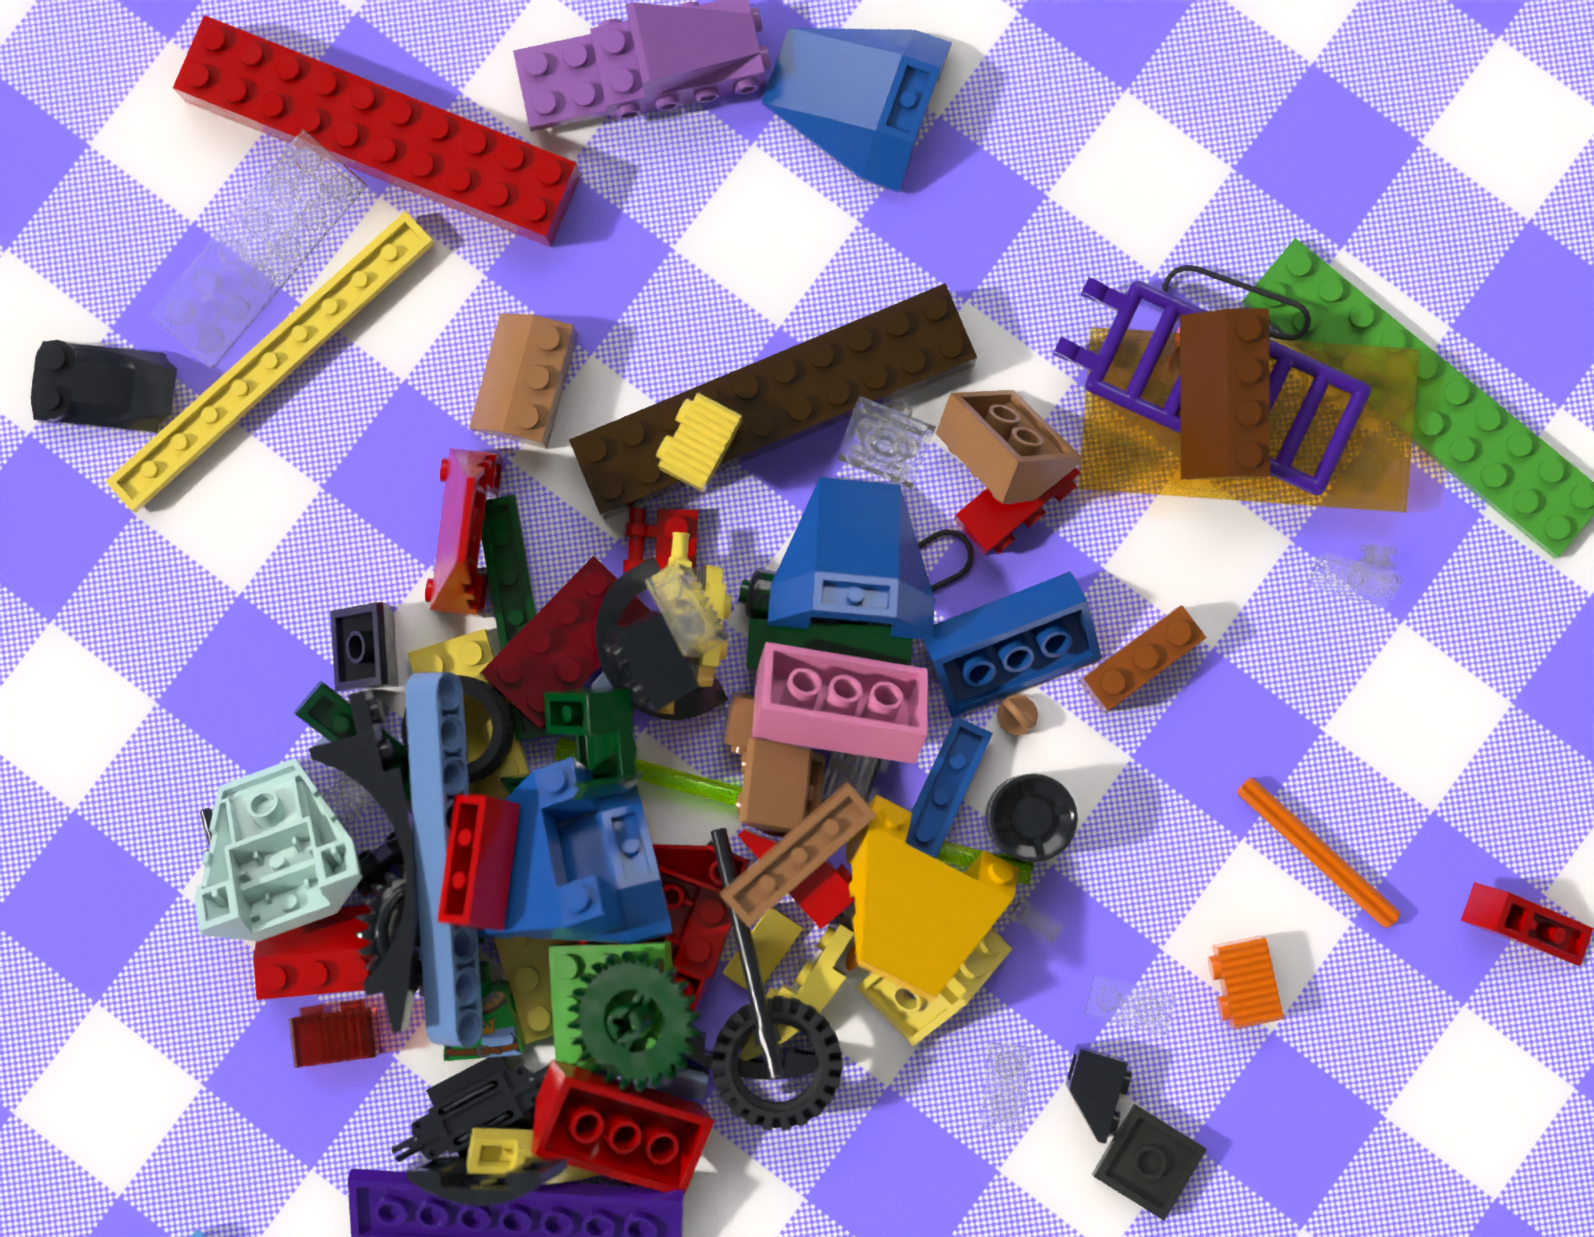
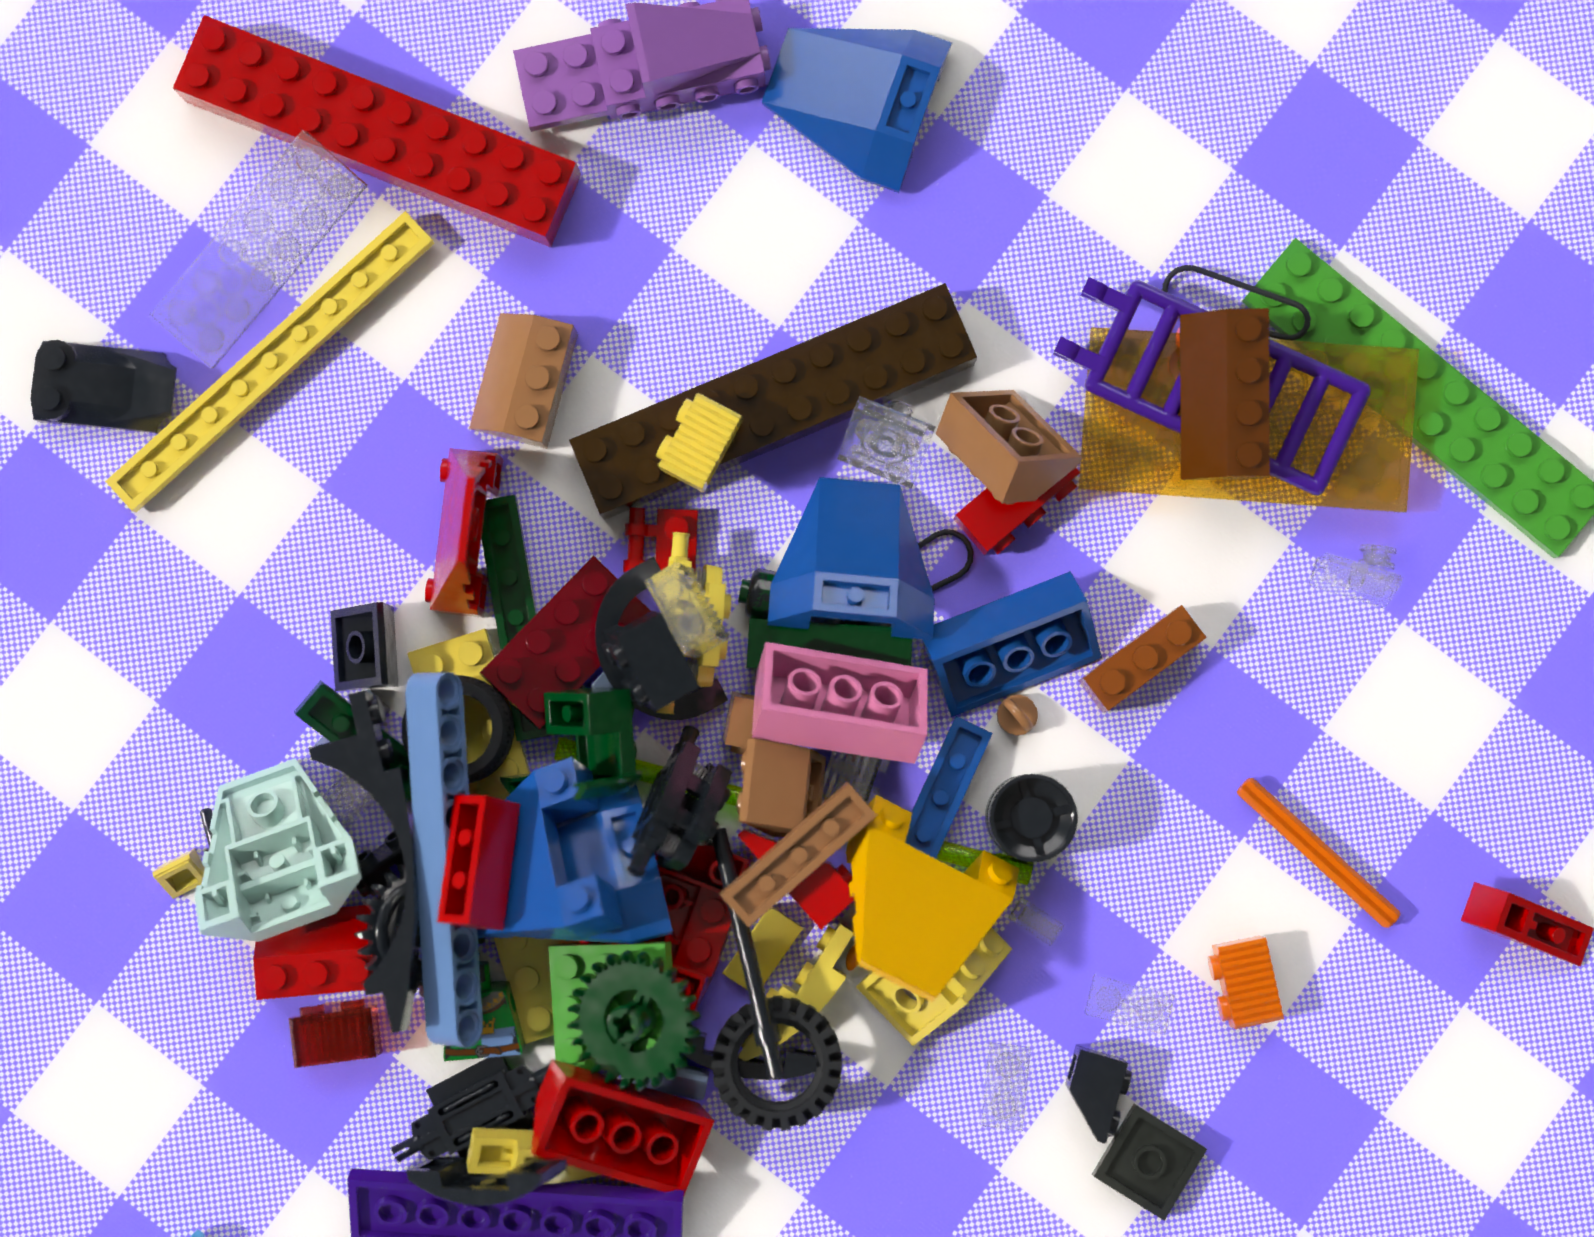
(180, 873): none -> light yellow slope
(678, 820): none -> black piece

